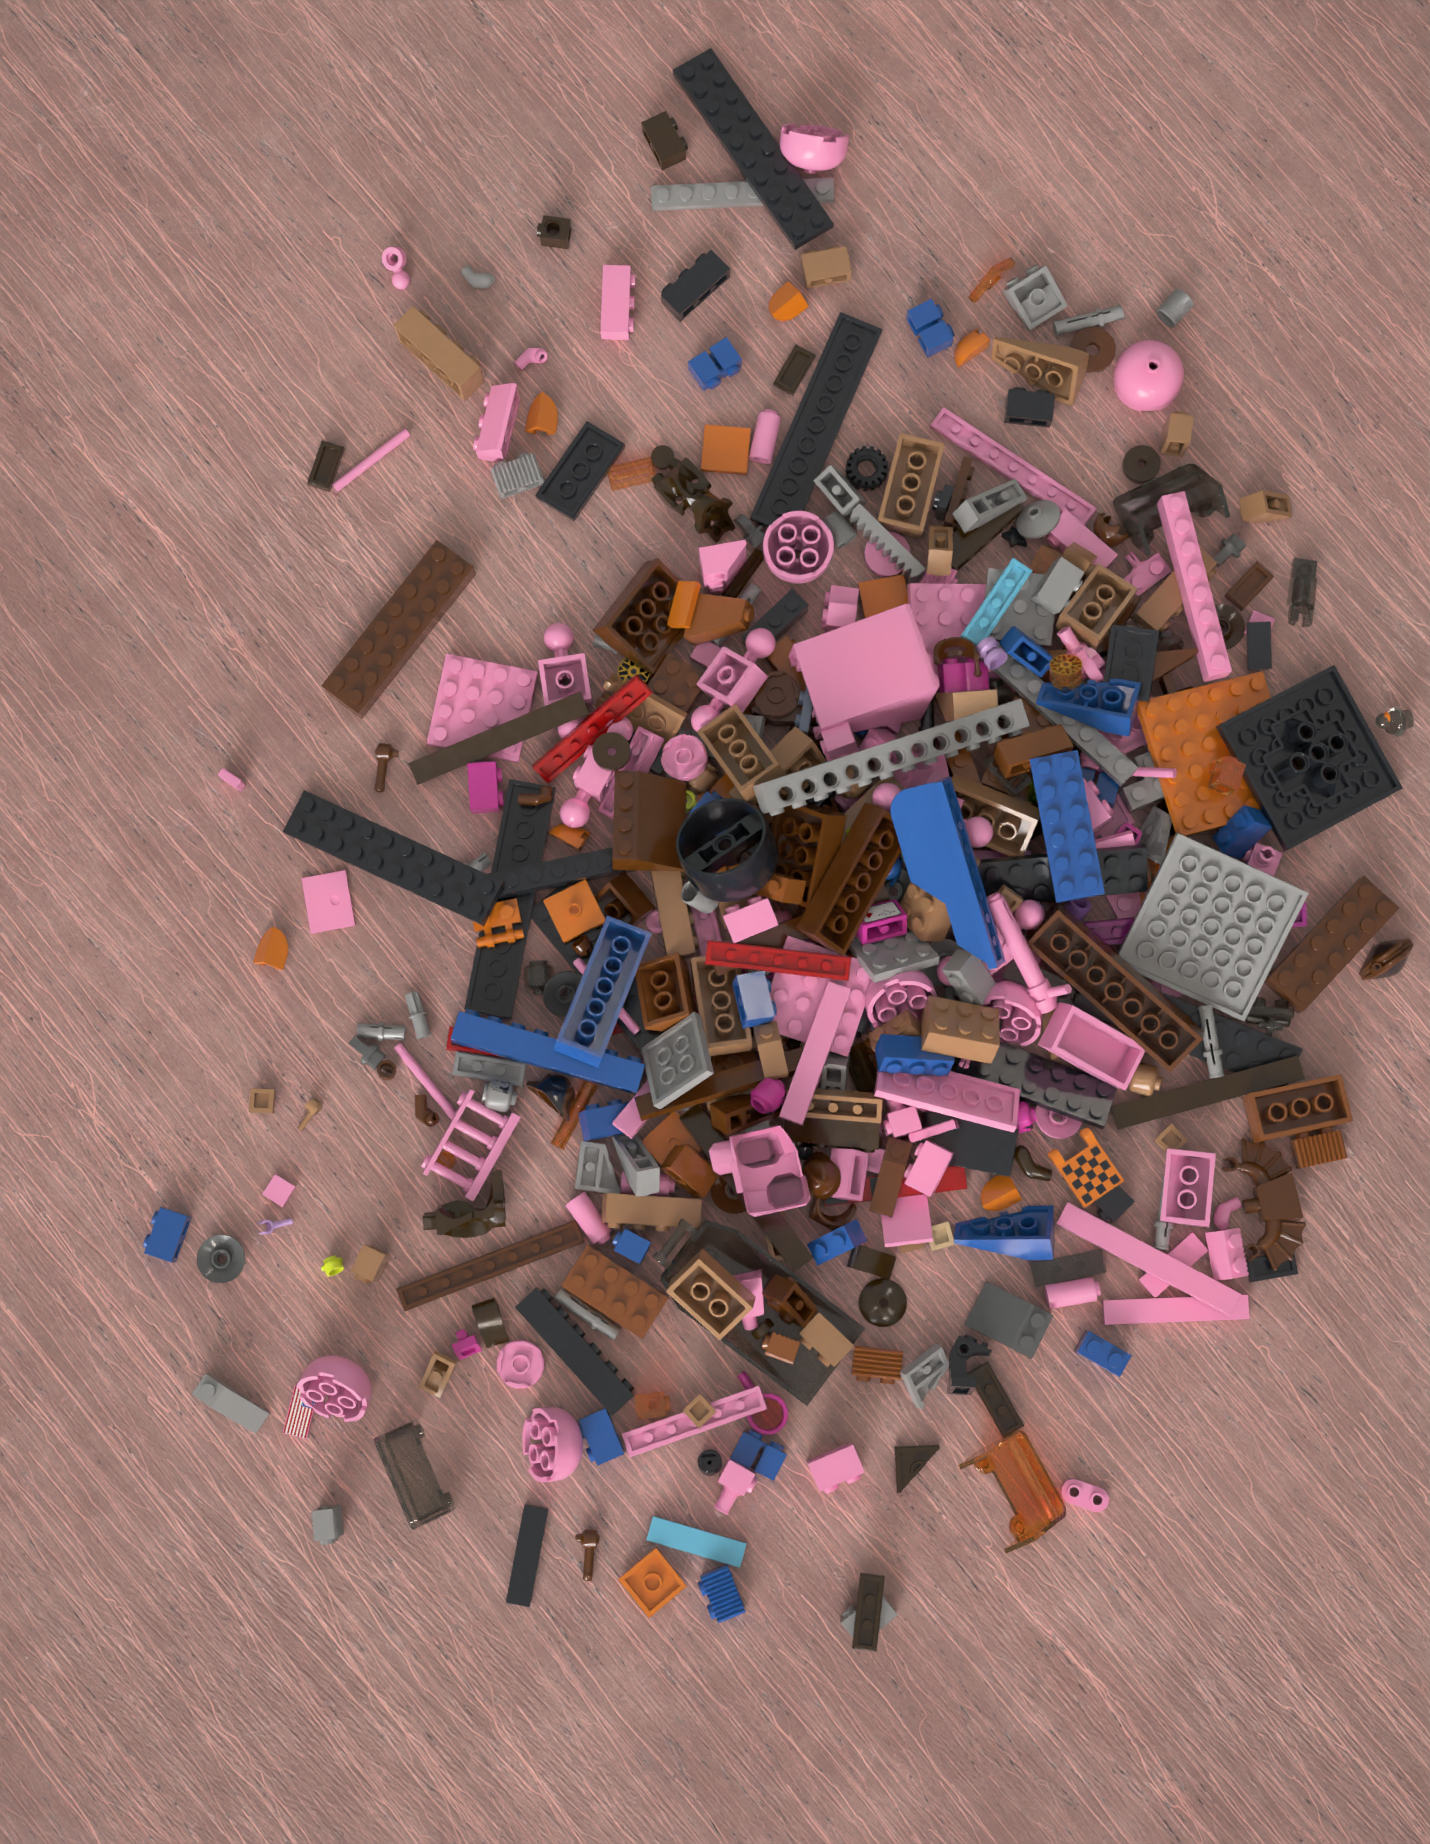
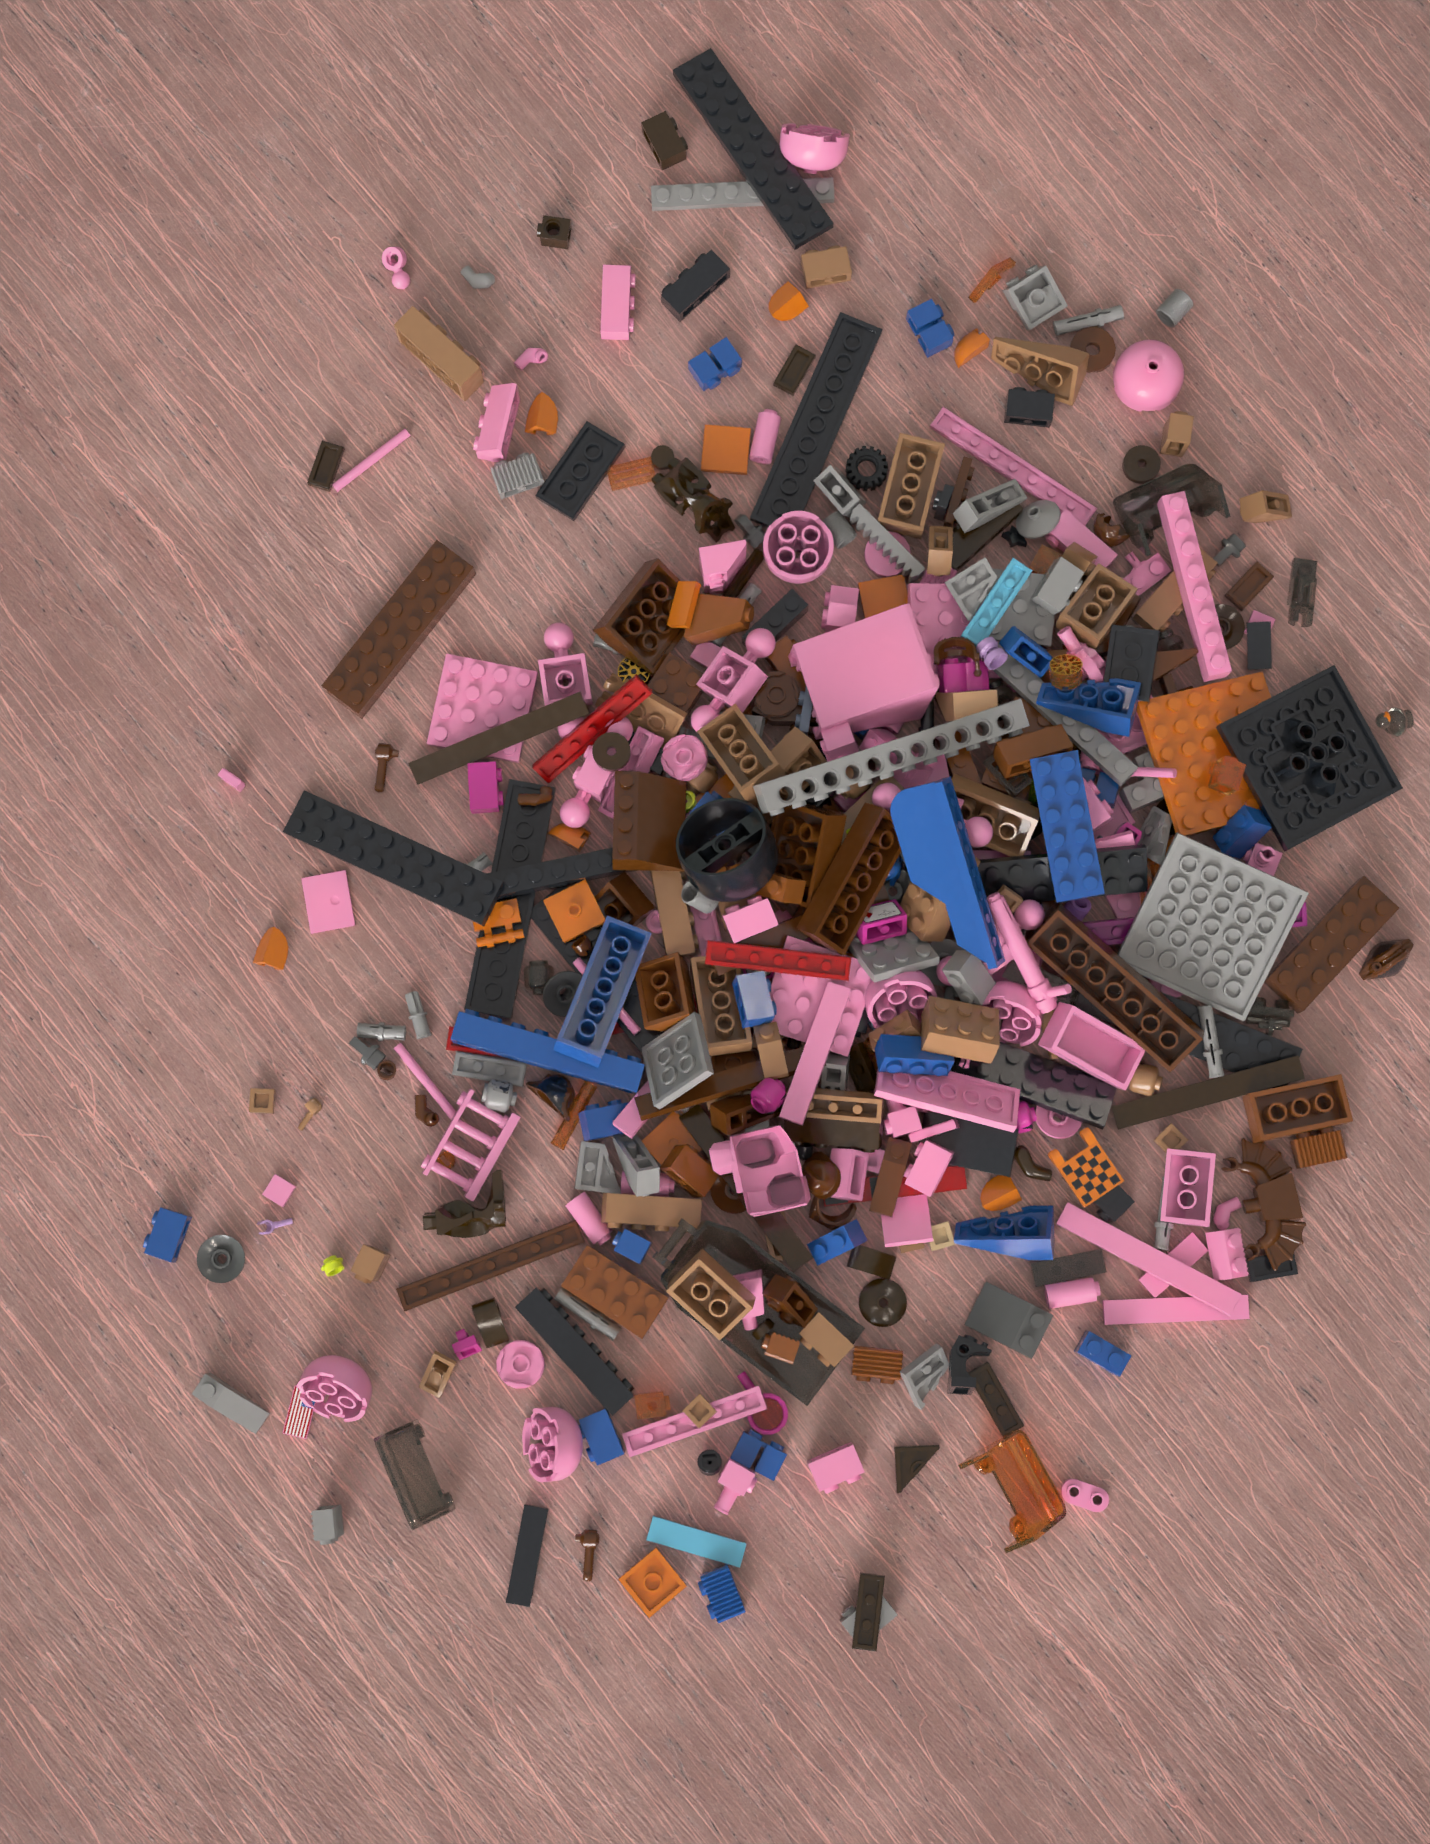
(972, 586): none -> light grey wing

